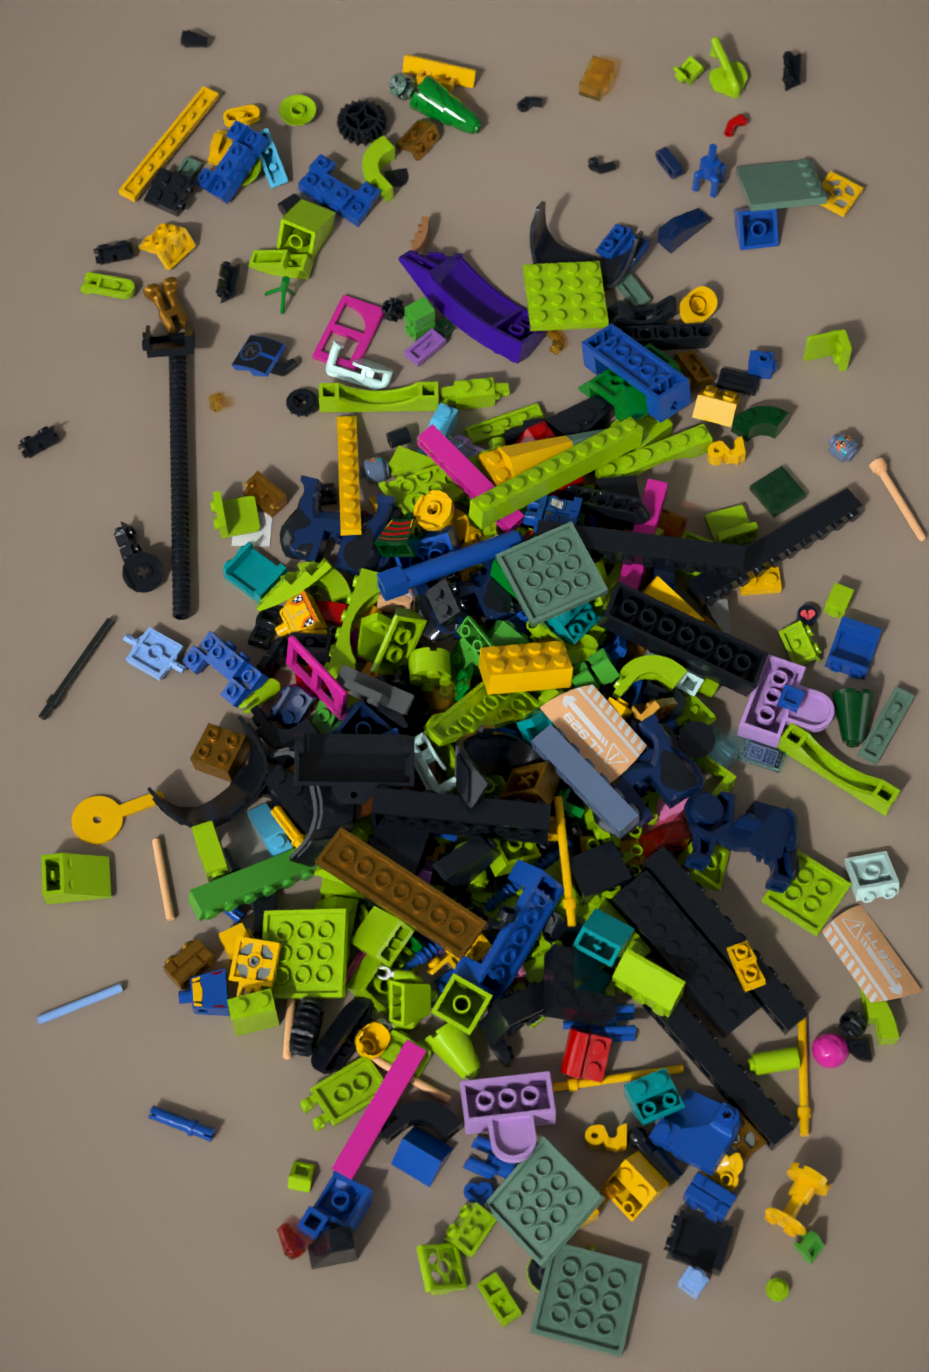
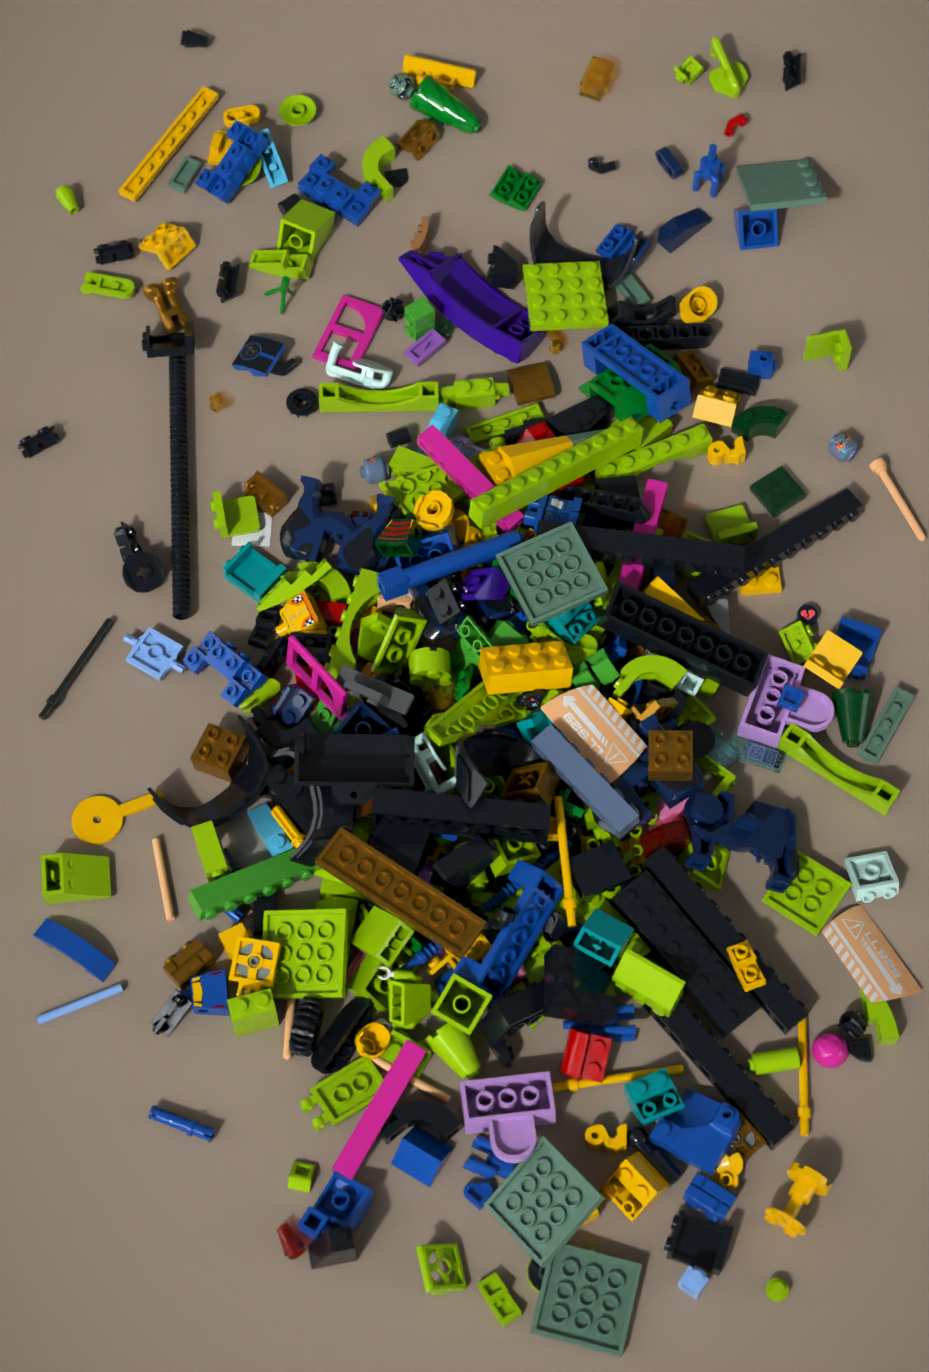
(66, 197): none -> lime cone
(75, 948): none -> blue slope
(170, 191): black plate -> none
(171, 1013): none -> hinge
(348, 476): yellow plate -> none
(362, 122): black gear -> none
(470, 1228): lime bracket -> none
(485, 585): none -> dark purple slope
(502, 269): none -> black slope
(515, 188): none -> green slope
(529, 102): black arm -> none
(530, 700): none -> black tile
(531, 383): none -> pearl gold slope
(670, 755): none -> pearl gold brick
(810, 1246): bright green tile -> none
(833, 659): none -> yellow bracket
(838, 600): lime brick -> none
(840, 193): yellow piece -> none

